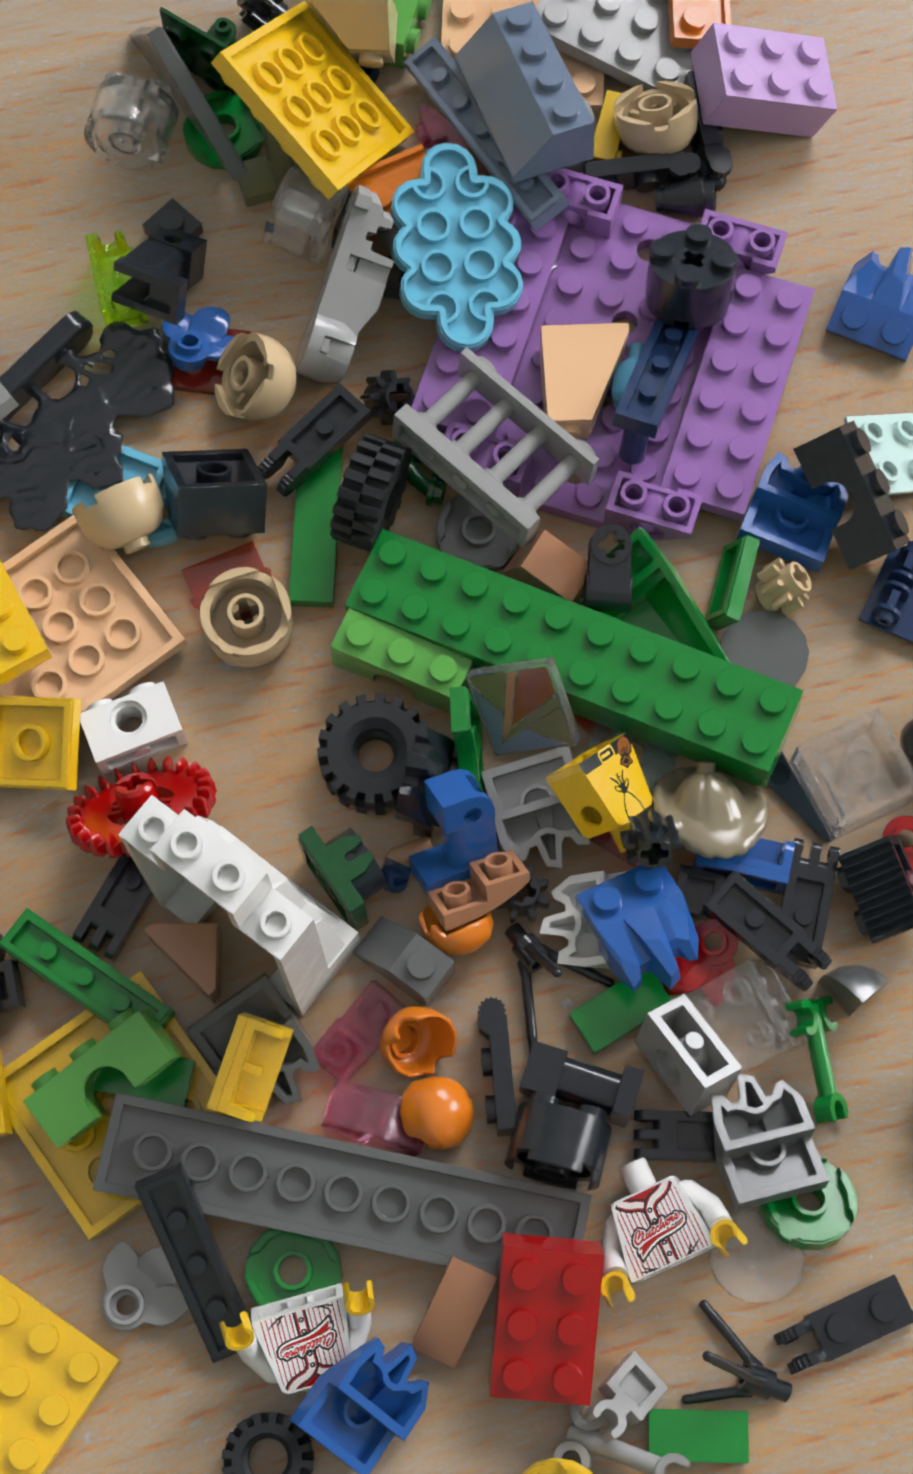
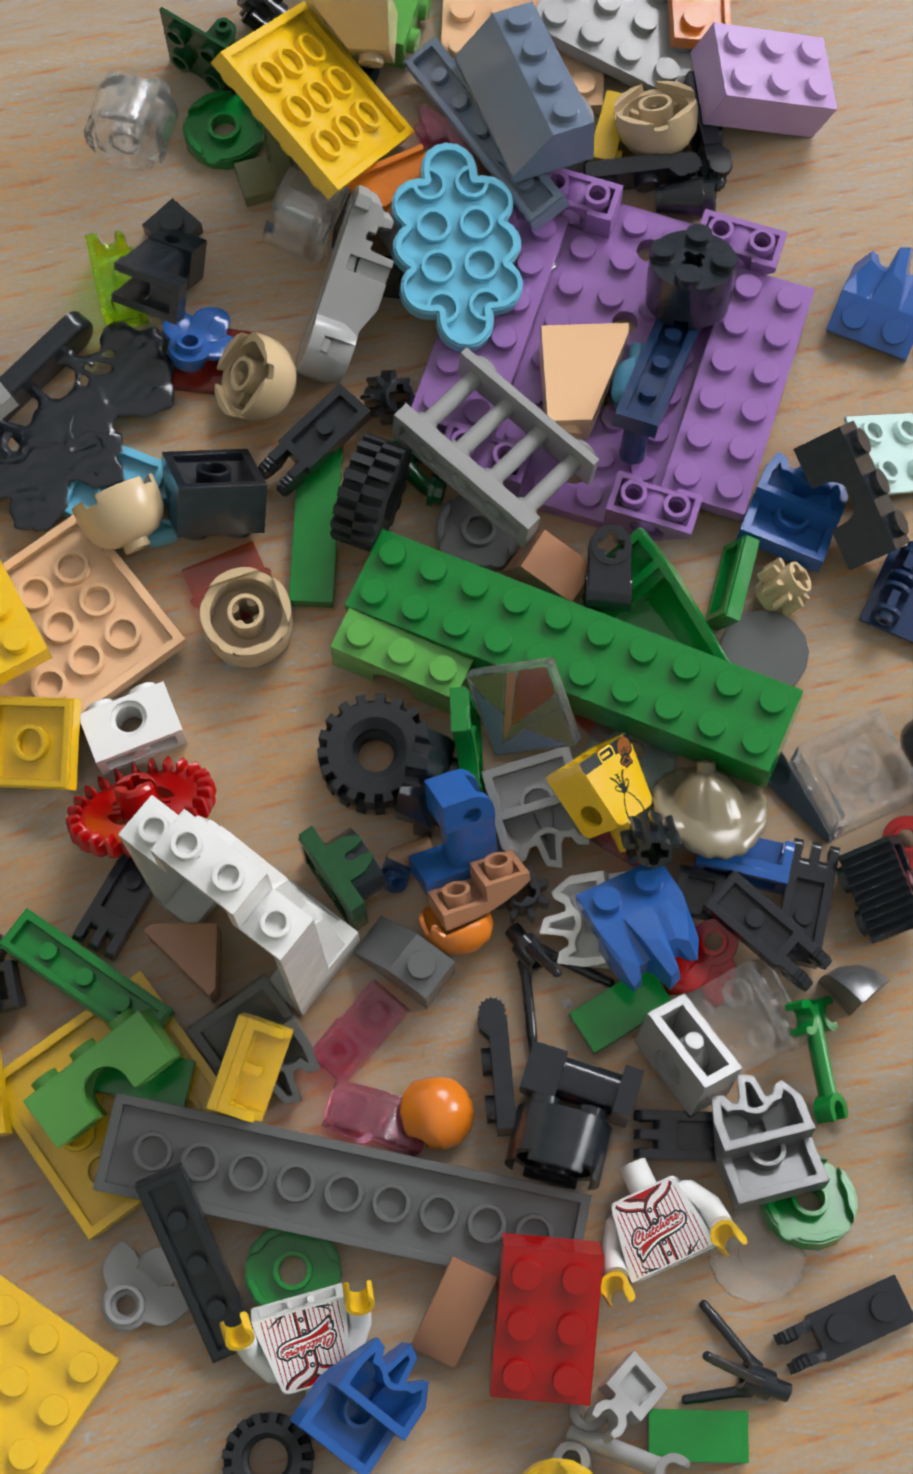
(170, 68): dark grey tile -> none
(417, 1040): orange hair -> none

